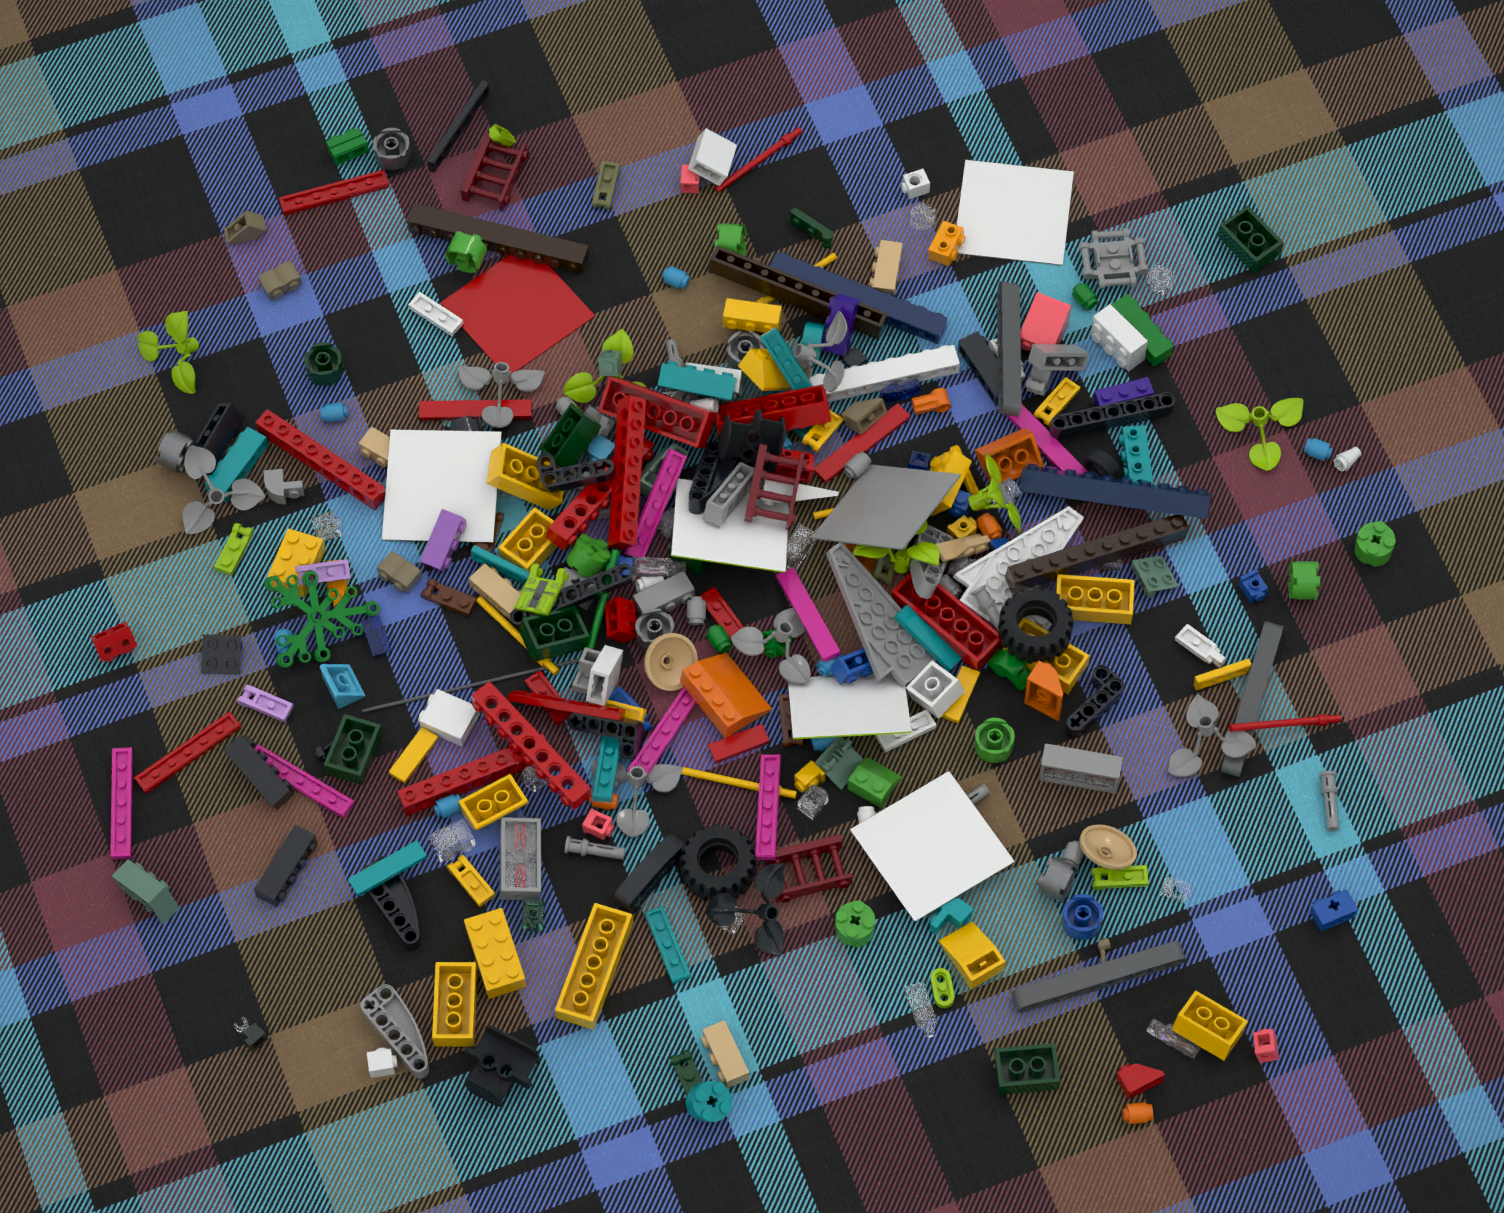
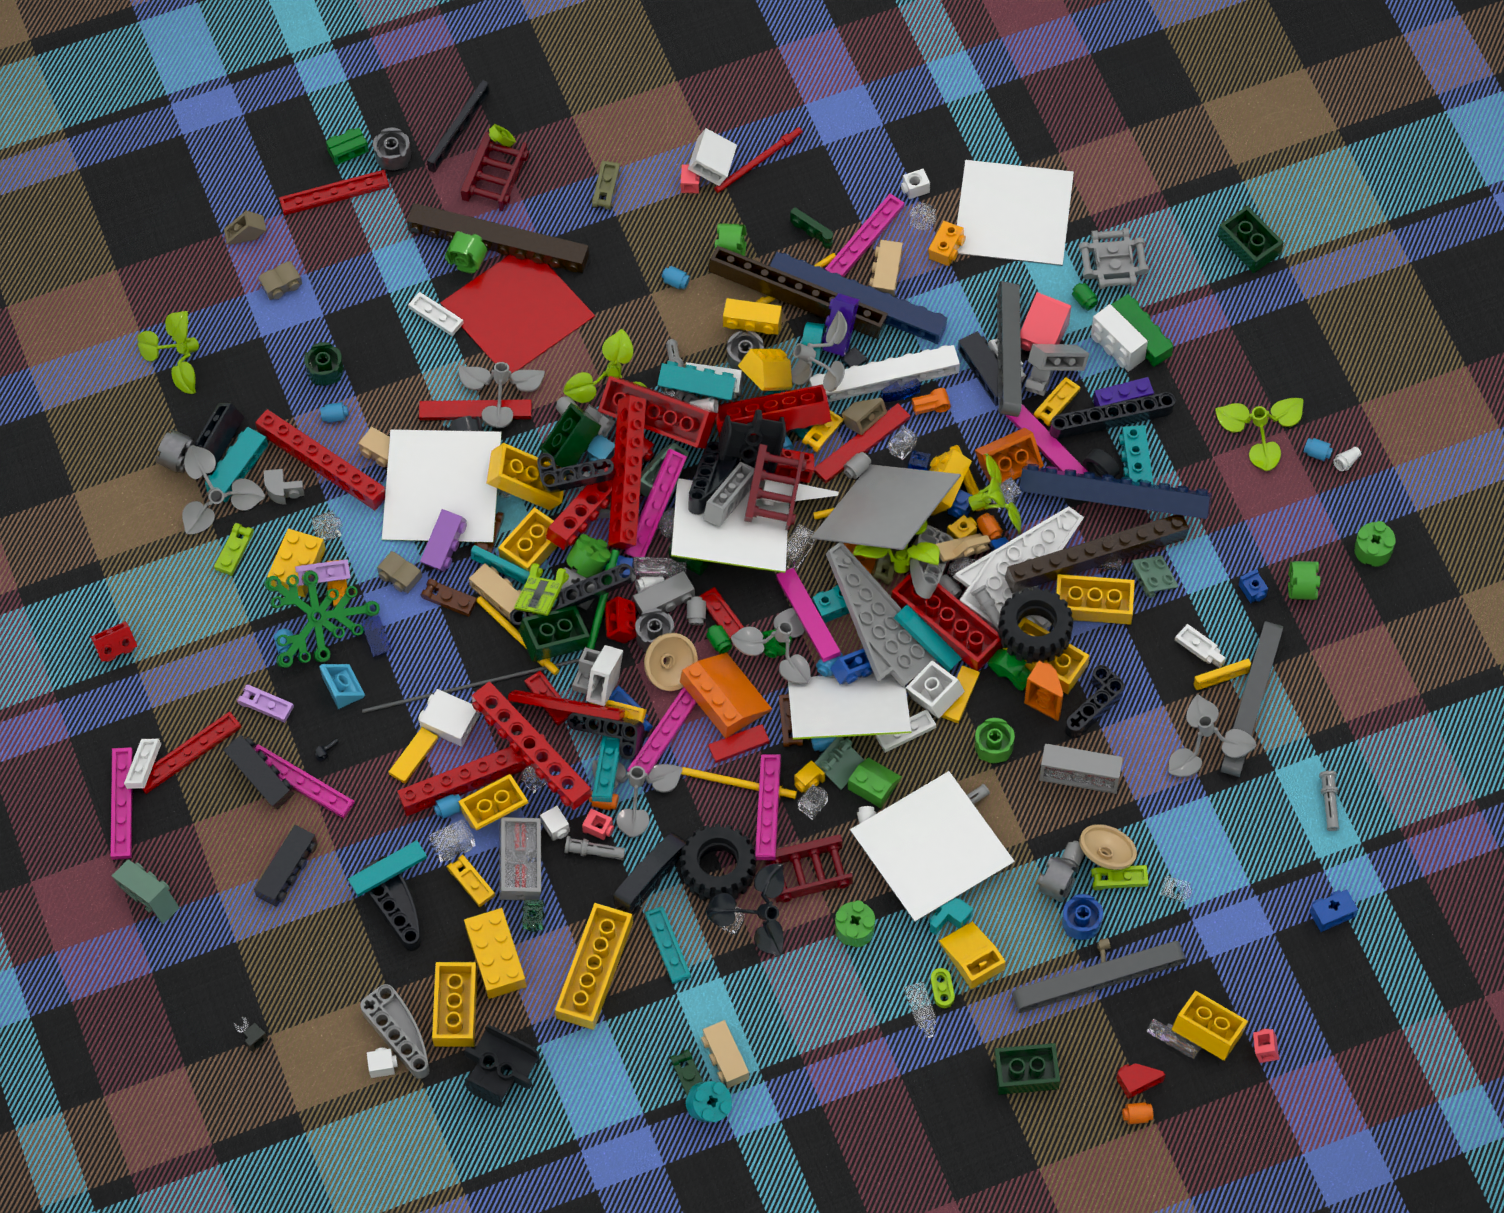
(142, 763): none -> white plate
(221, 654): black hinge -> none
(353, 749): dark green brick -> none
(555, 823): none -> white brick
(610, 363): sand green brick -> none
(785, 359): teal tile -> none
(830, 604): none -> teal brick
(866, 235): none -> dark pink plate
(903, 448): none -> clear brick
(1160, 280): clear brick -> none
(1320, 720): red bar -> none

